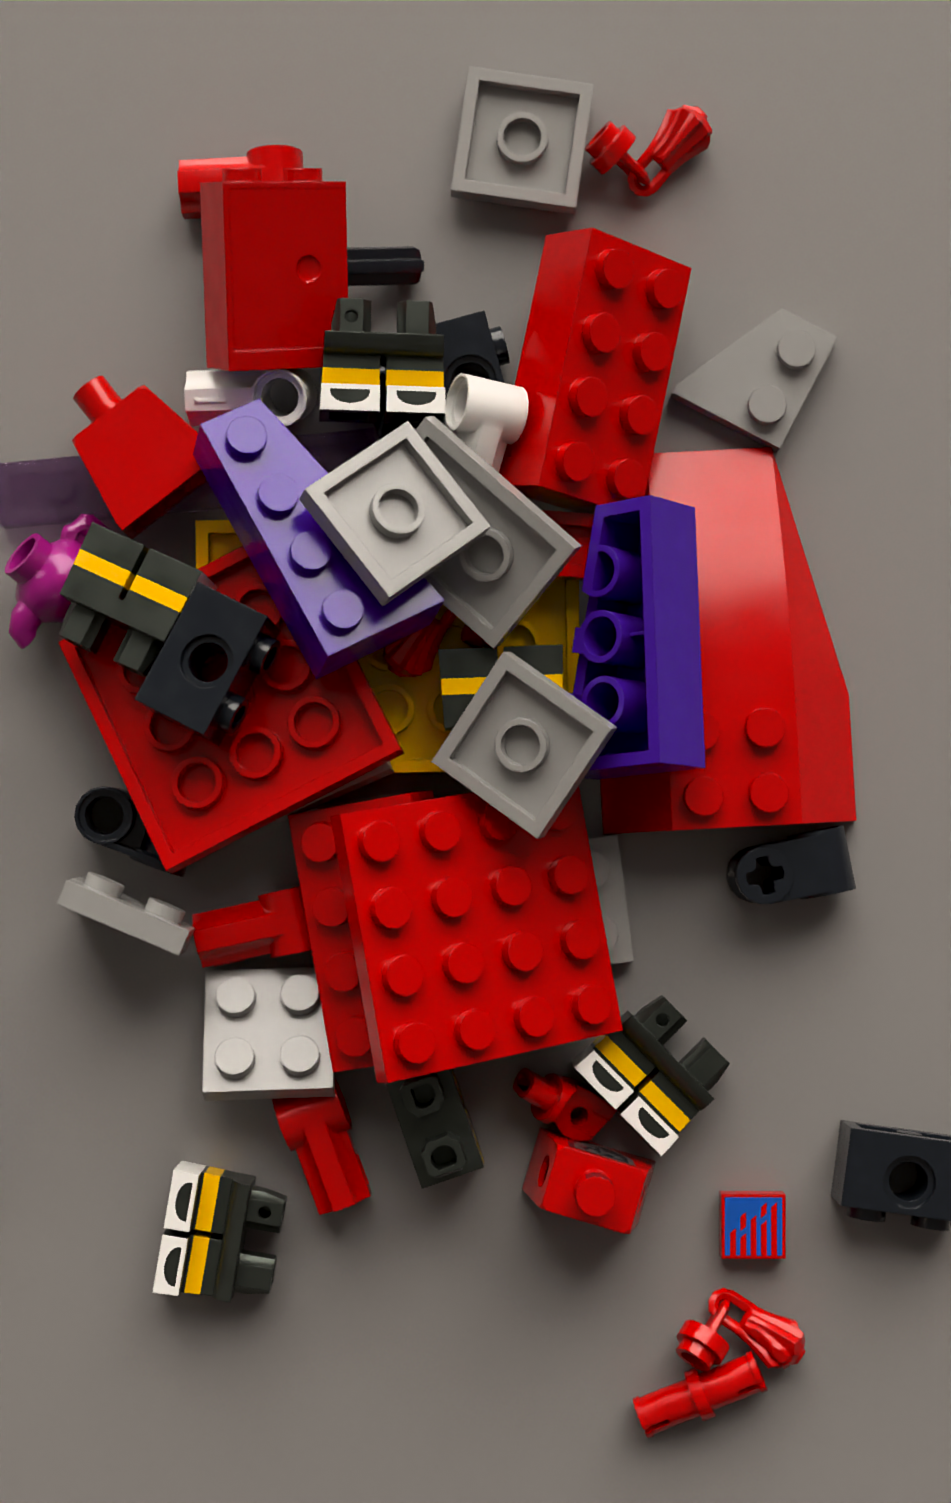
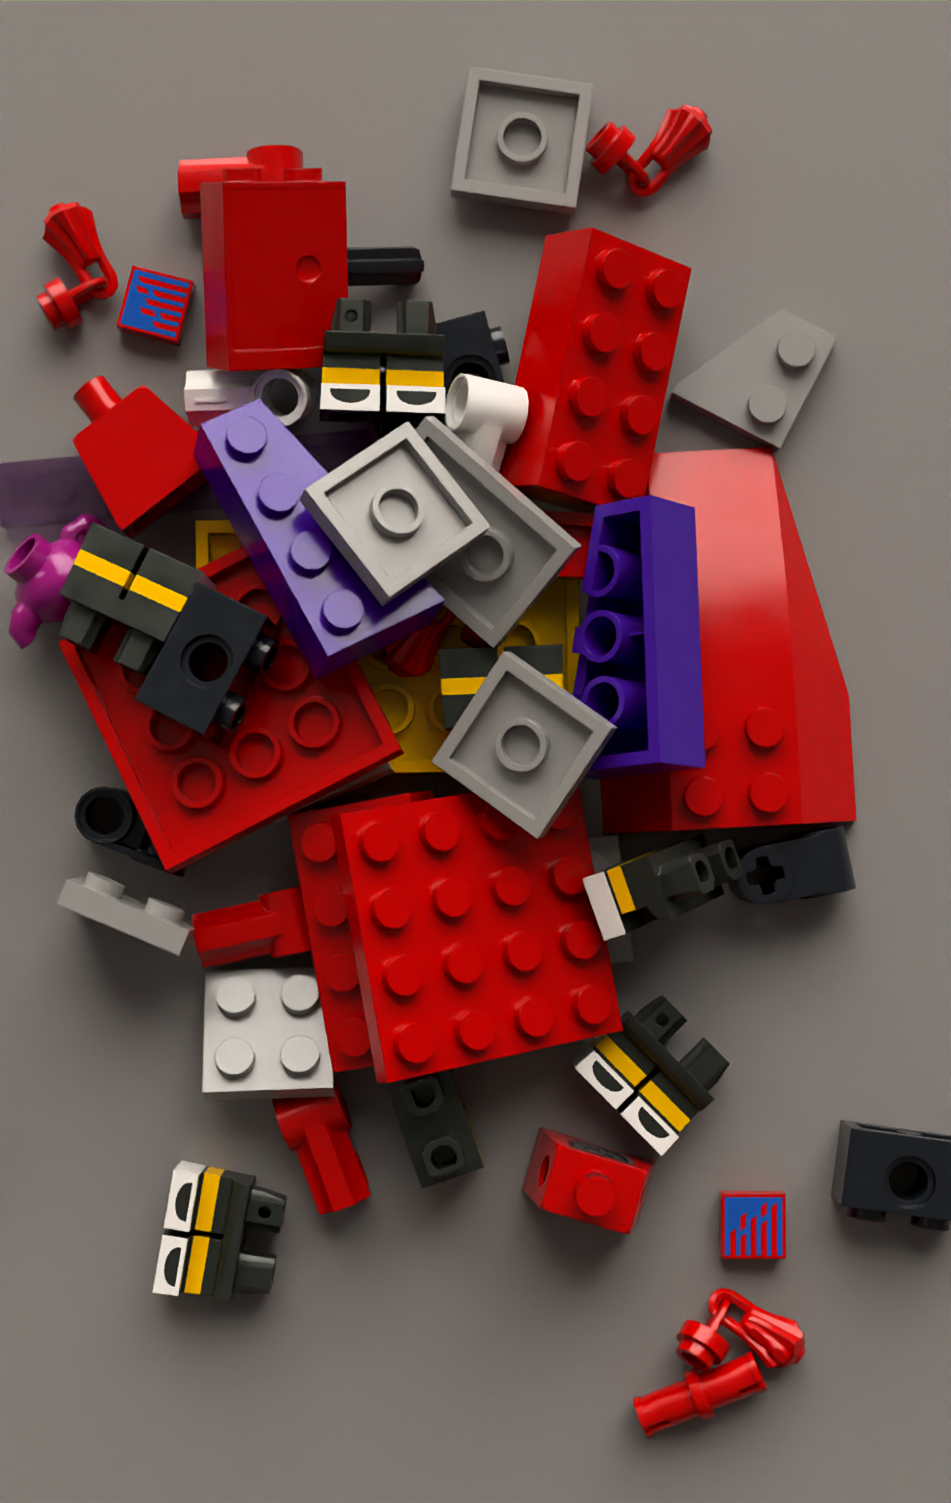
(74, 236): none -> red piece
(156, 305): none -> tile
(557, 1096): red piece -> none
(661, 884): none -> pearl dark grey hips

